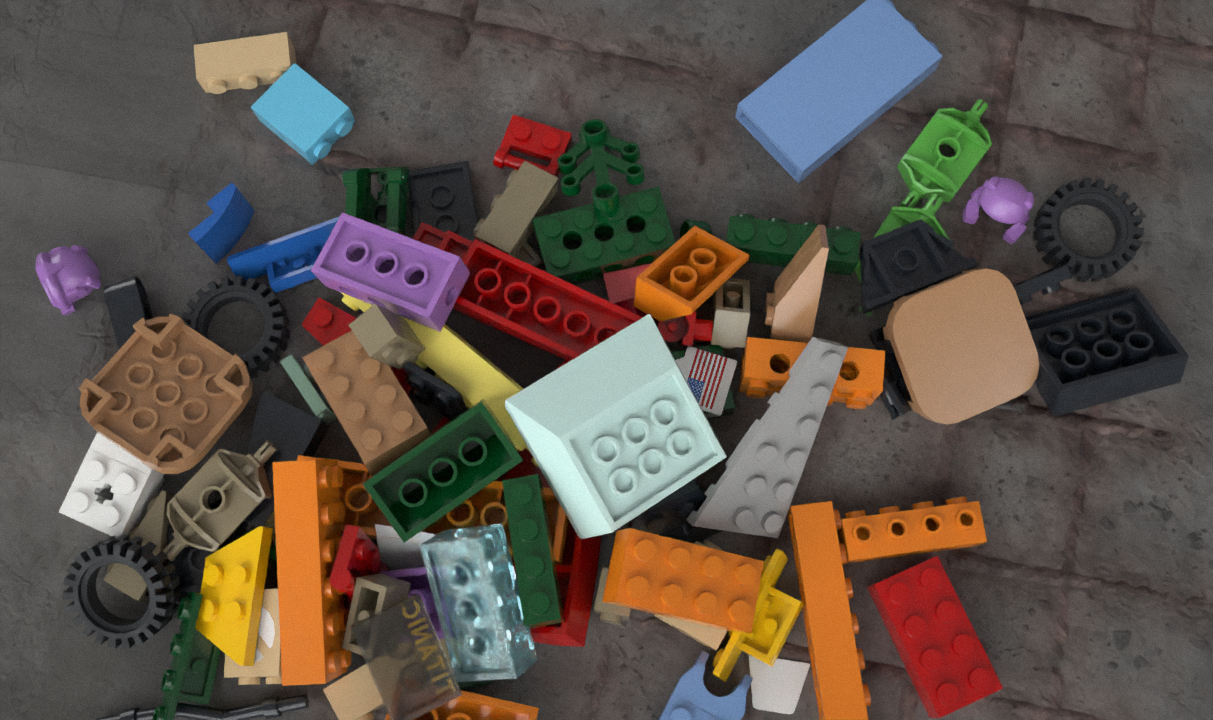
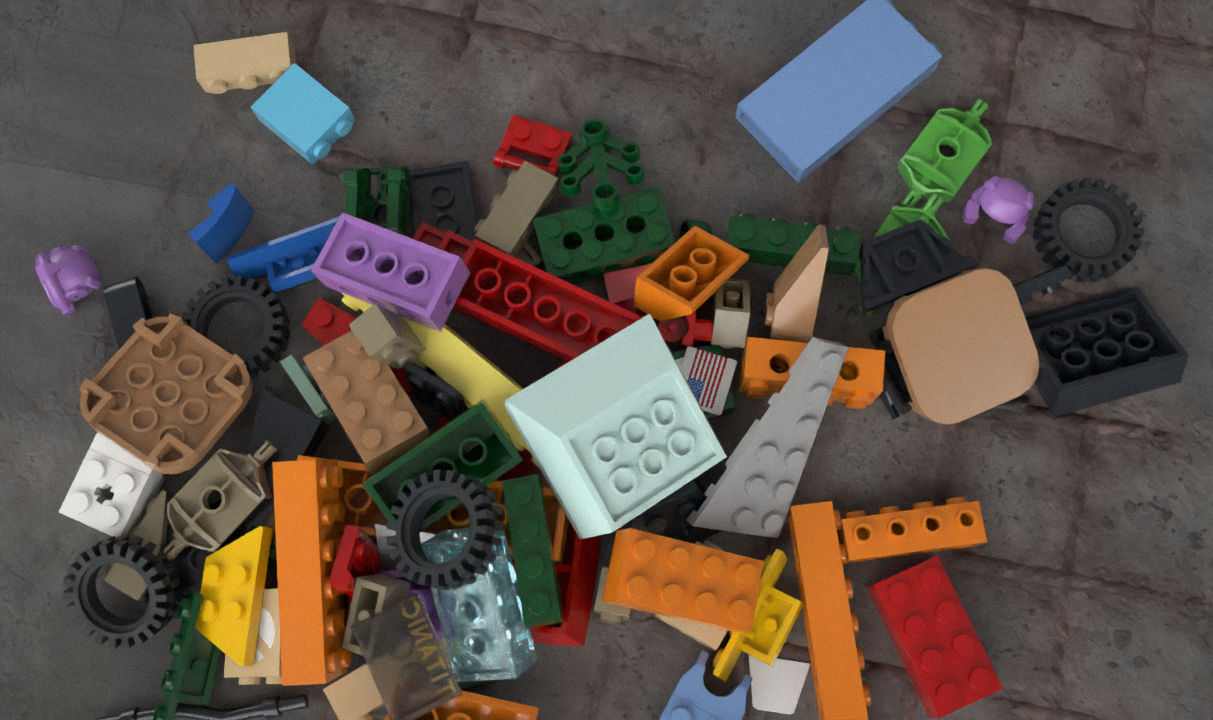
(481, 536): none -> black tyre

